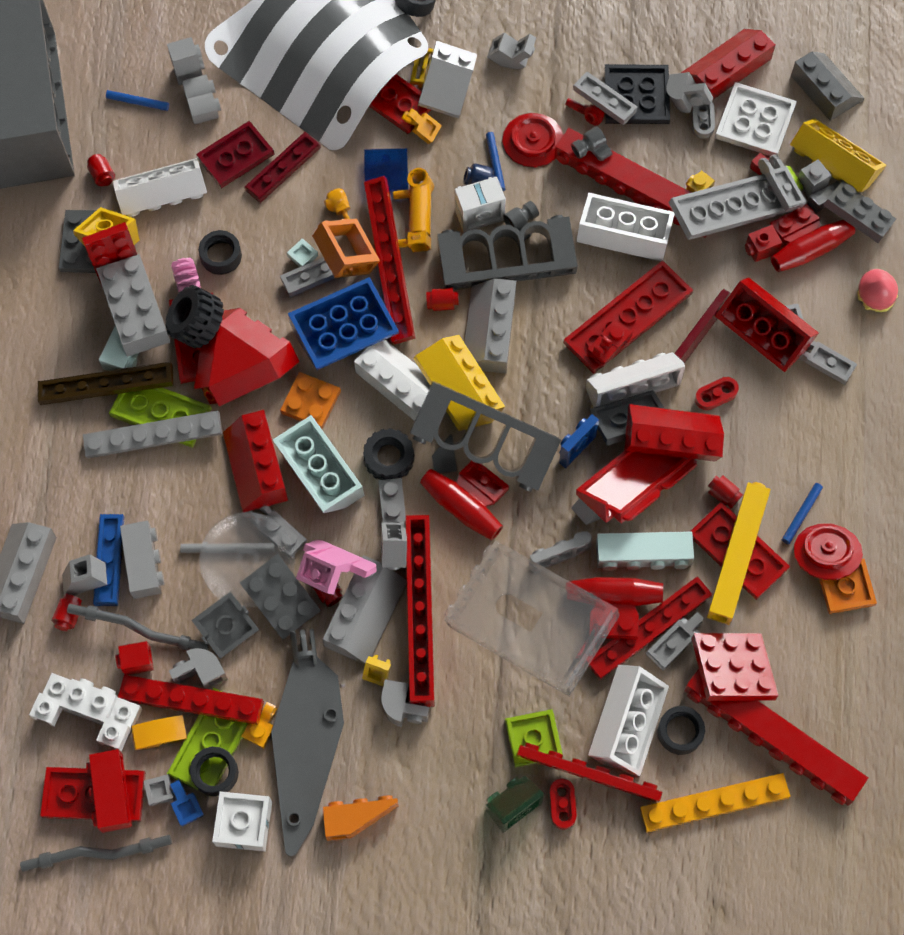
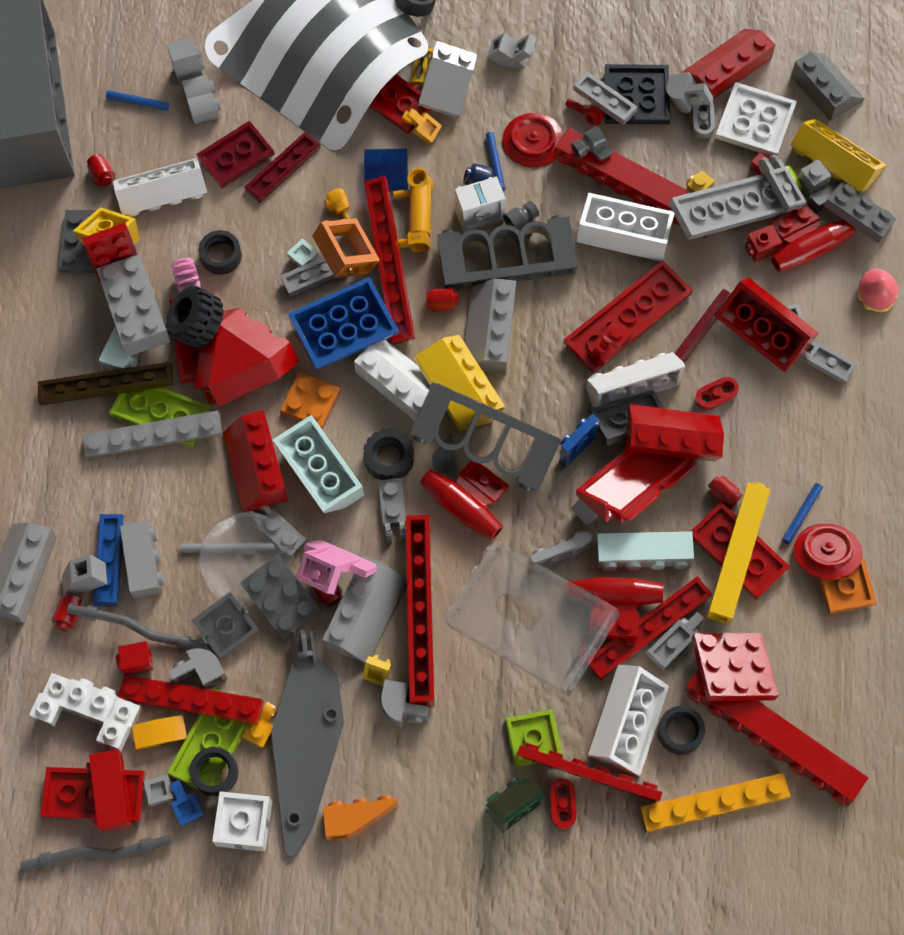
(393, 545): light grey brick -> none

